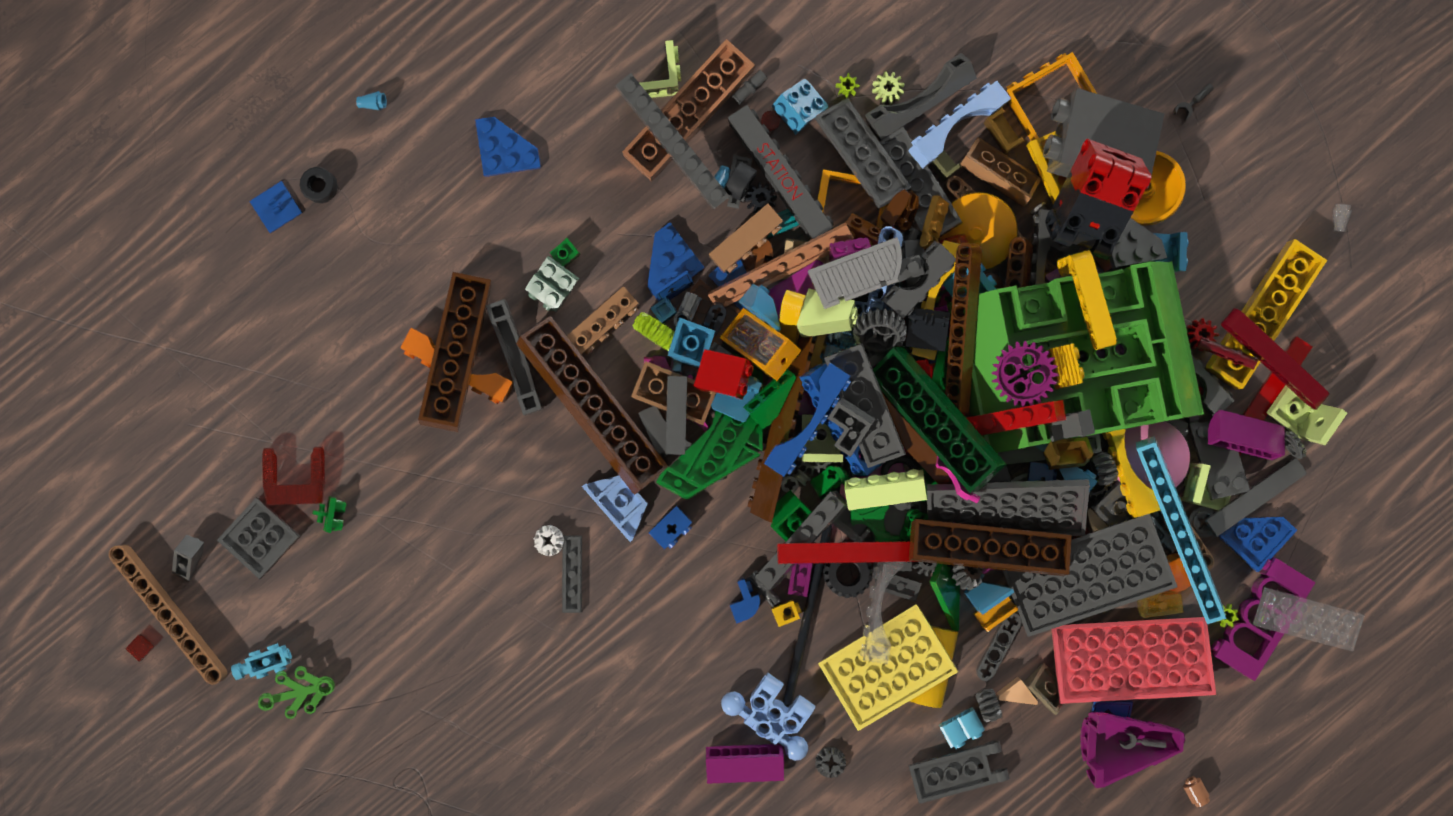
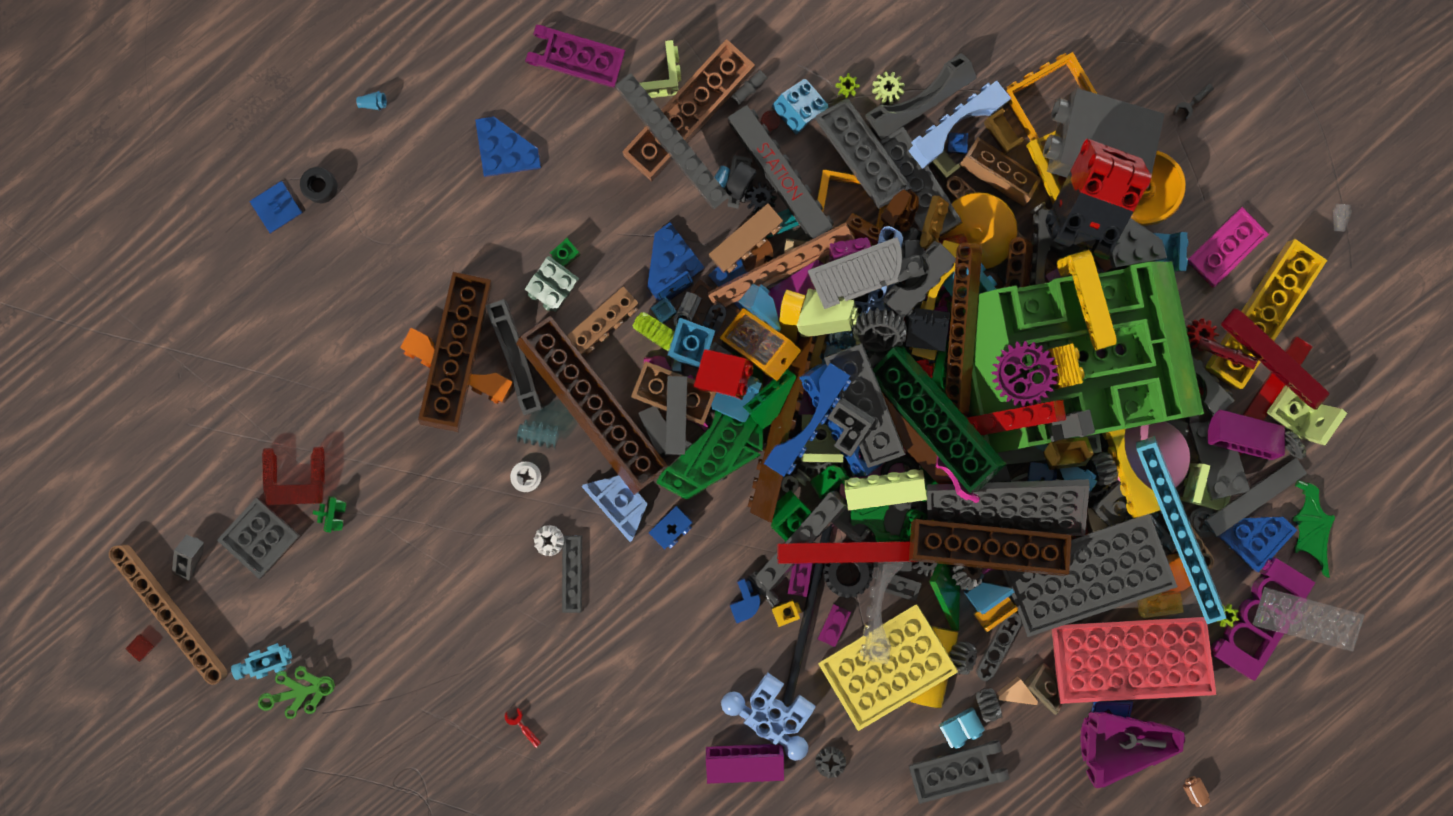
(521, 468): none -> white gear
(525, 730): none -> red piece
(538, 434): none -> clear light blue piece
(578, 57): none -> magenta hinge
(834, 625): none -> magenta plate
(957, 143): none -> blue tile
(963, 657): none -> dark grey gear
(1227, 247): none -> dark pink tile
(1313, 526): none -> green animal

